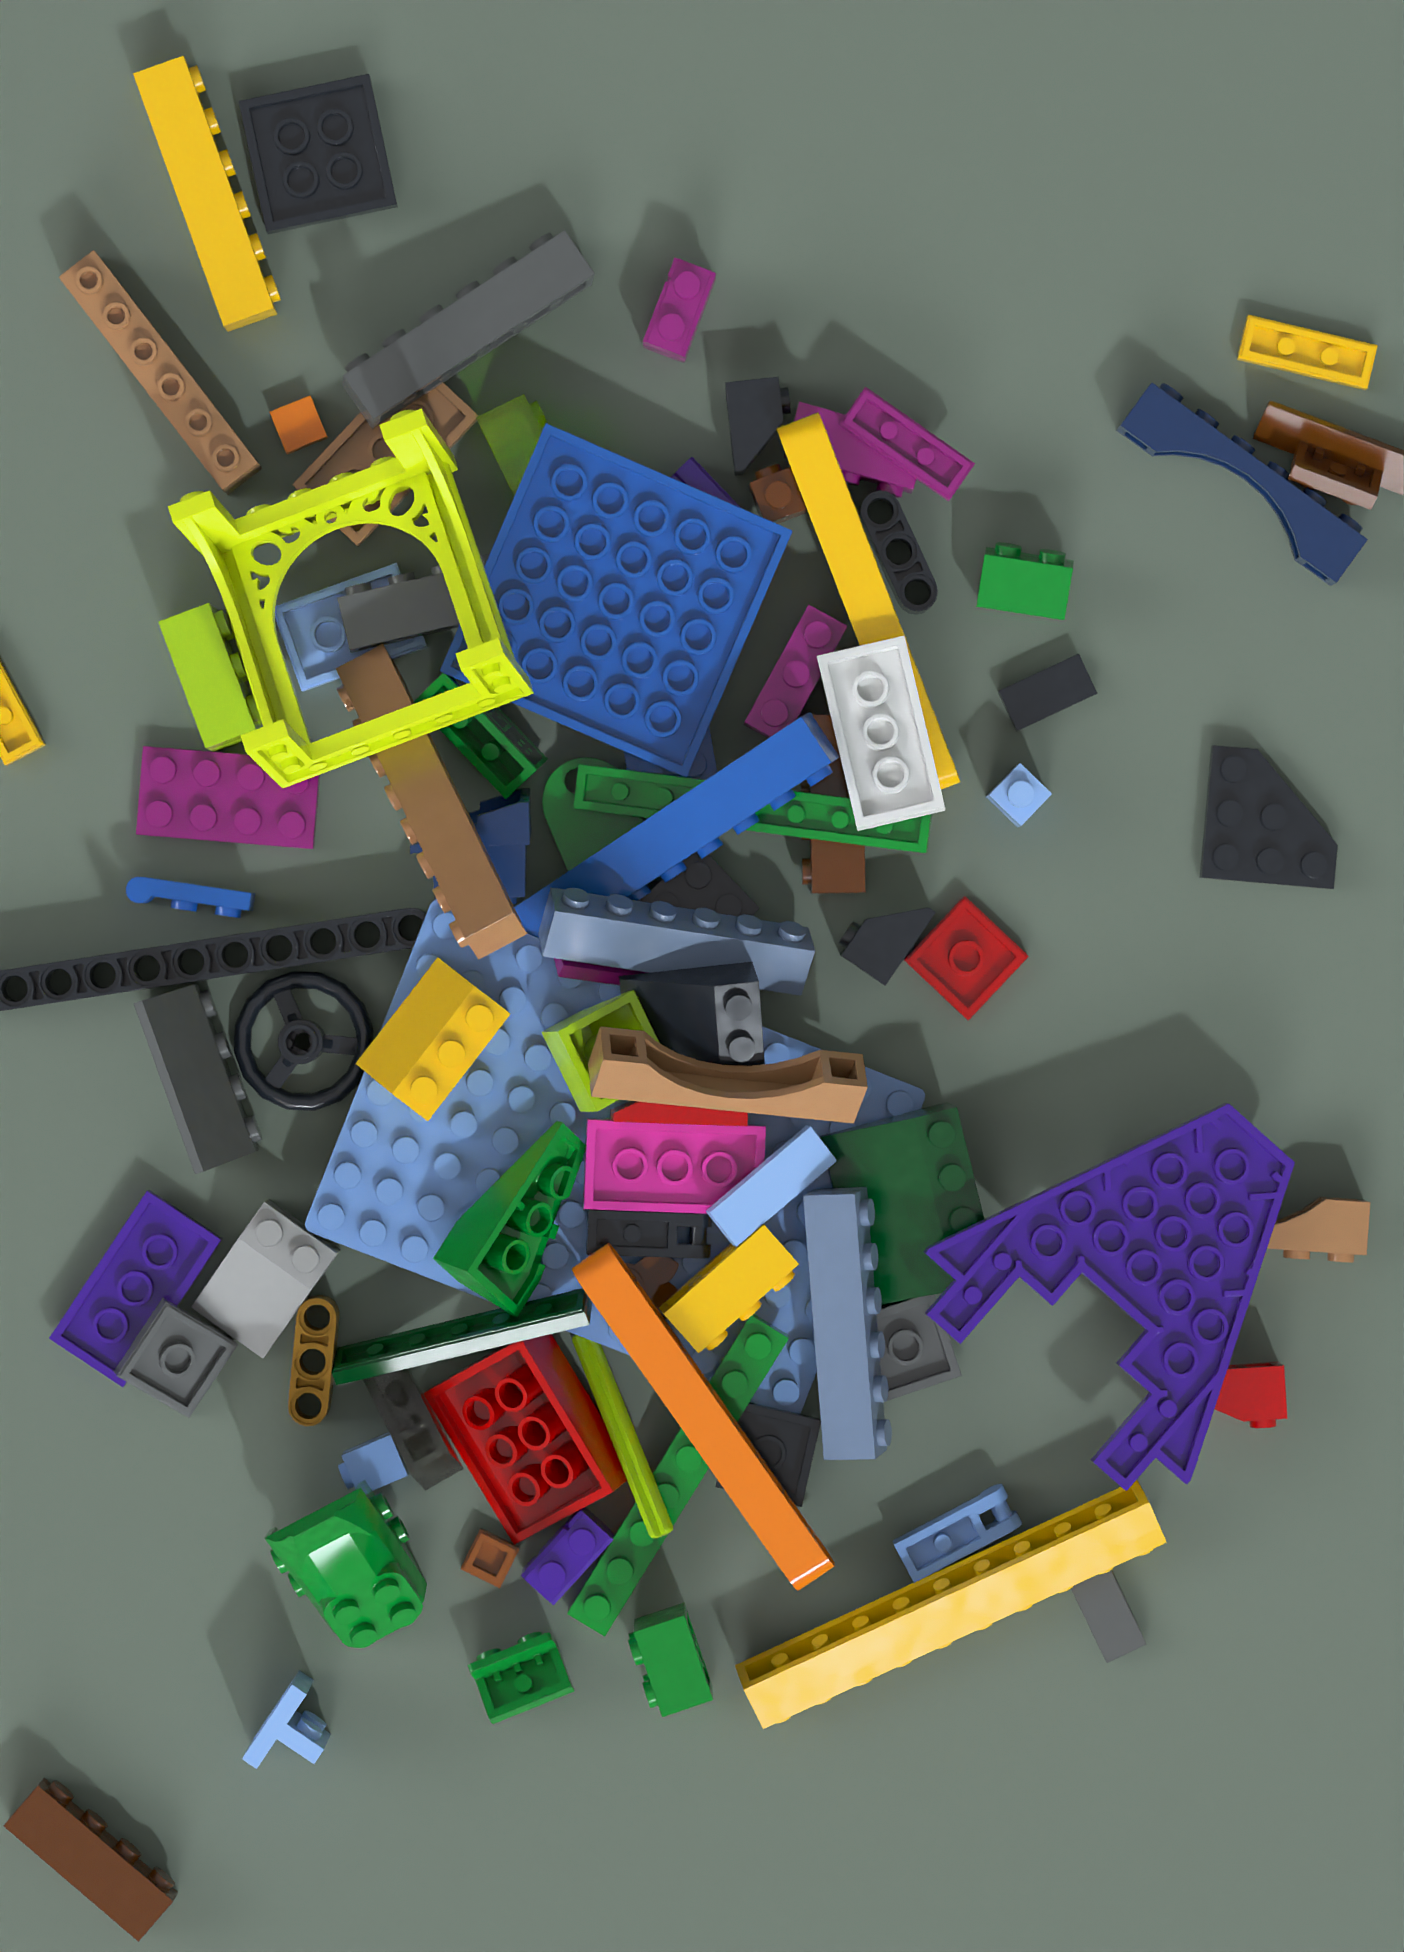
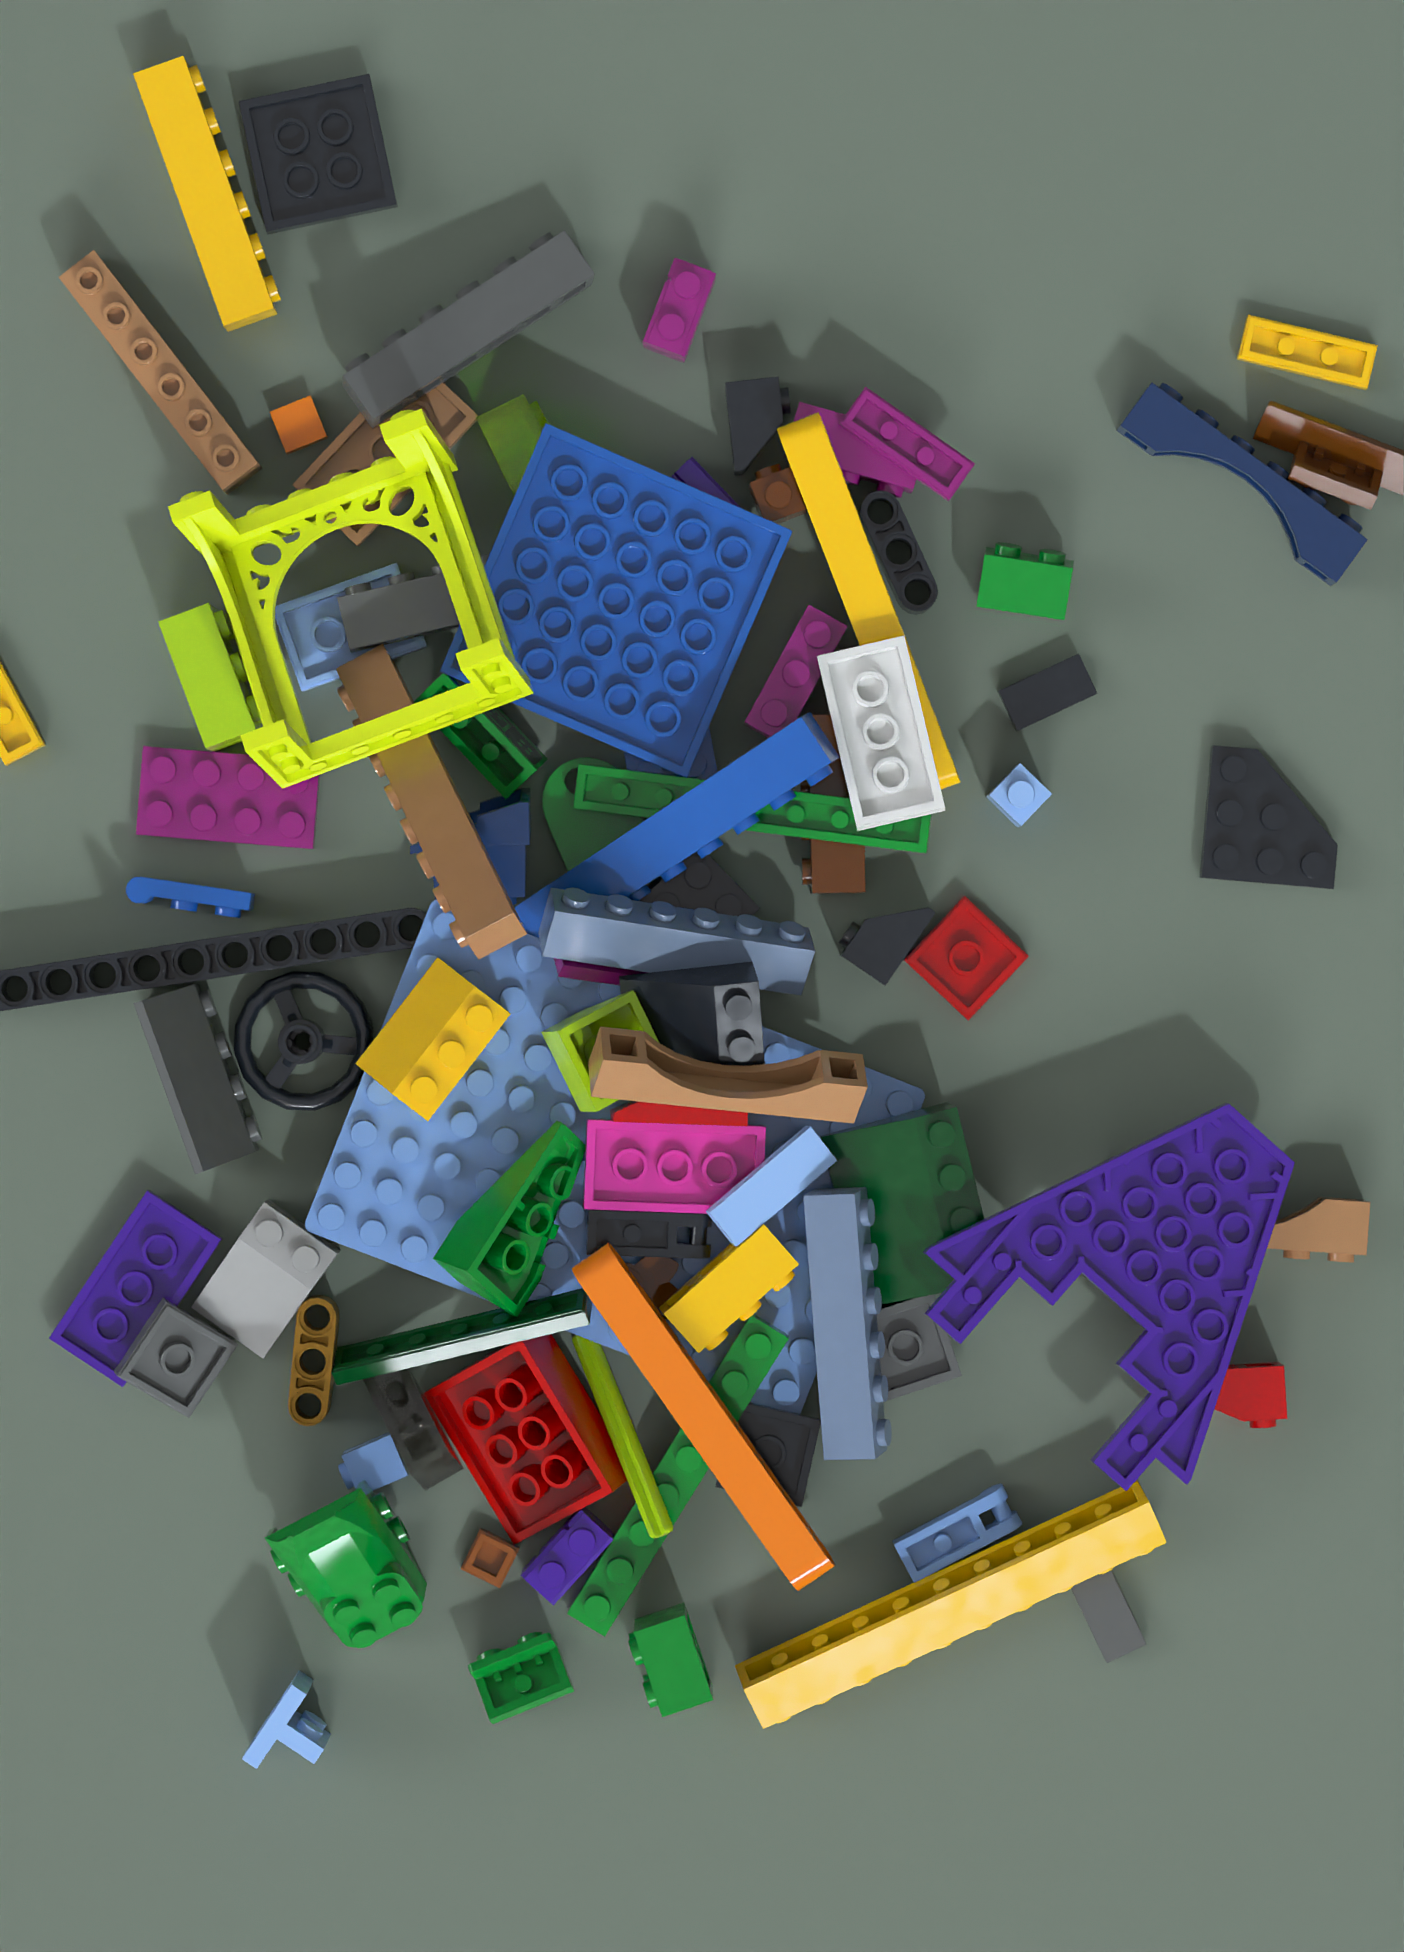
(92, 1858): reddish brown brick -> none

